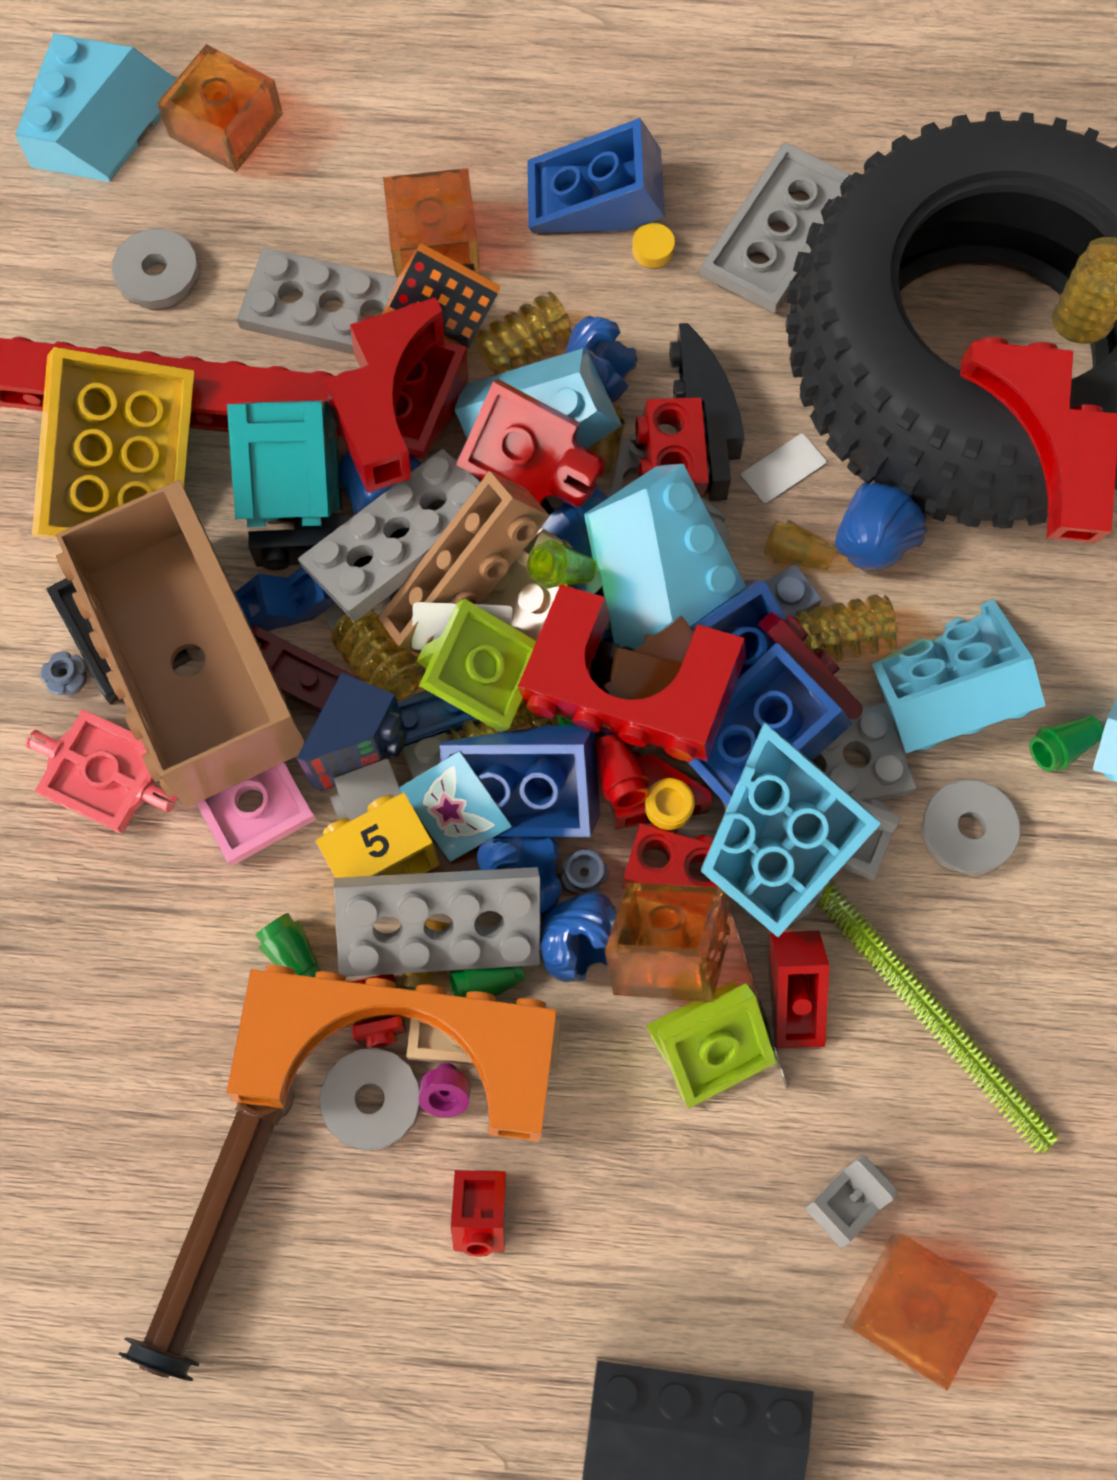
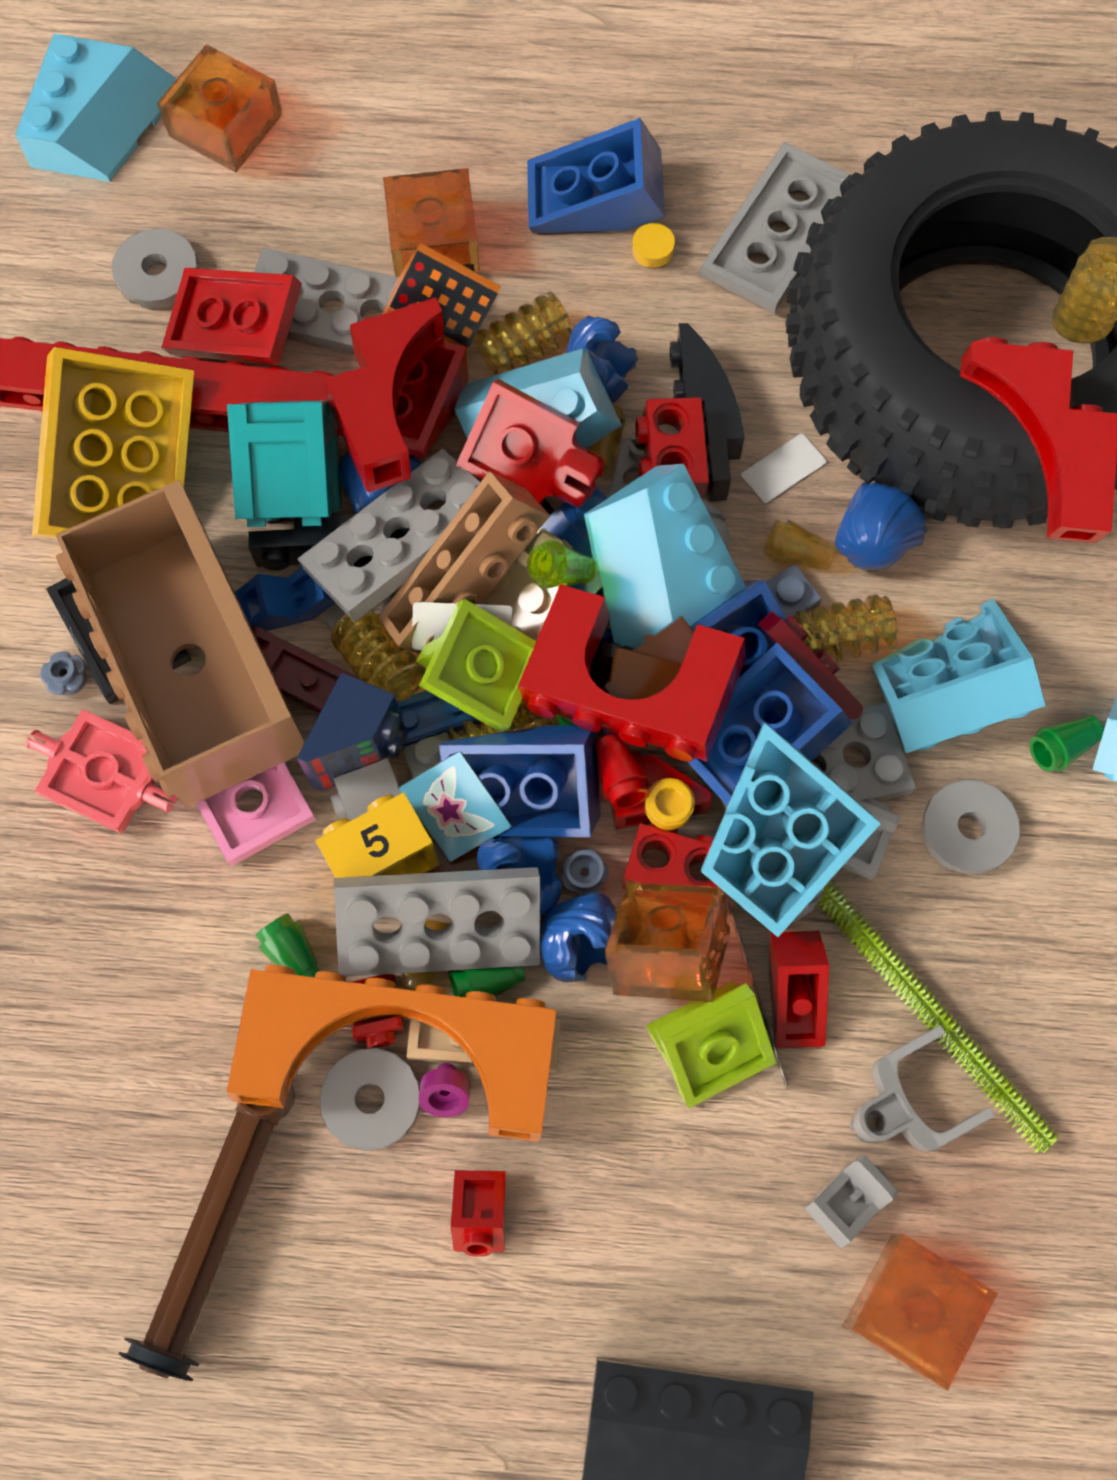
(232, 315): none -> red plate
(895, 1111): none -> light grey piece

